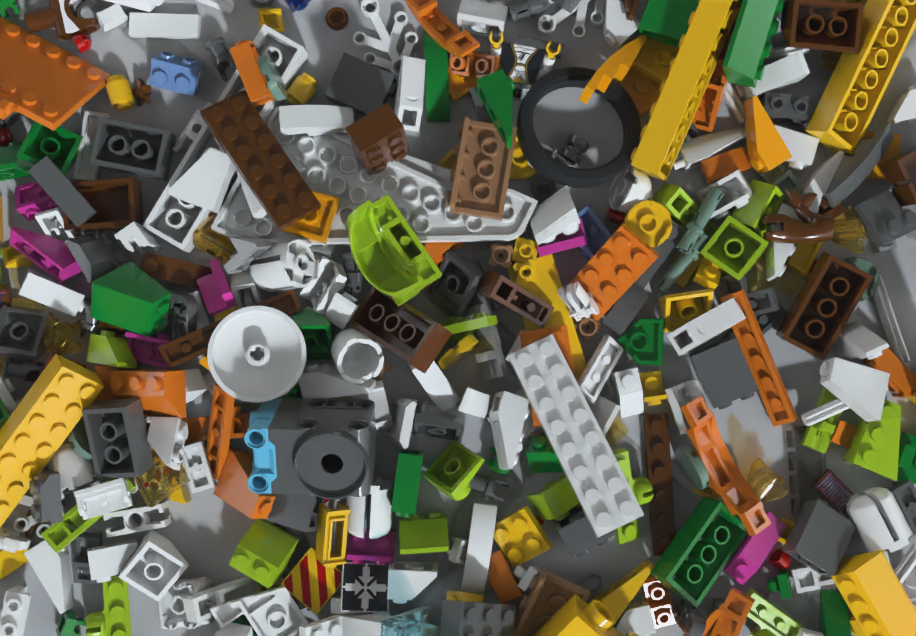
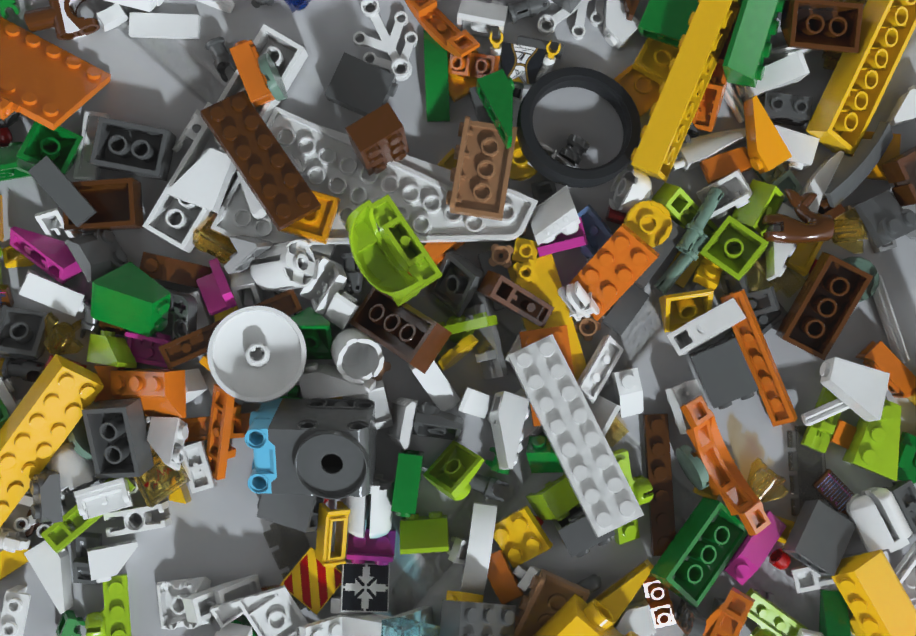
(27, 303): clear yellow tile -> none
(32, 199): dark pink bracket -> none
(82, 42): red hinge -> none
(119, 93): yellow brick -> none
(137, 236): white hinge -> none
(142, 91): reddish brown plant -> none
(154, 566): white slope -> none
(175, 73): medium blue bracket -> none
(234, 490): orange slope -> none
(264, 552): lime slope -> none
(272, 18): yellow slope -> none
(301, 89): yellow brick -> none
(314, 119): white slope -> none
(337, 19): reddish brown plate -> none
(409, 578): white slope -> none
(410, 92): white slope -> none
(615, 66): light orange slope -> none
(645, 341): green plate -> none
(652, 387): yellow bracket -> none
(781, 583): green tile -> none
(859, 342): white slope -> none

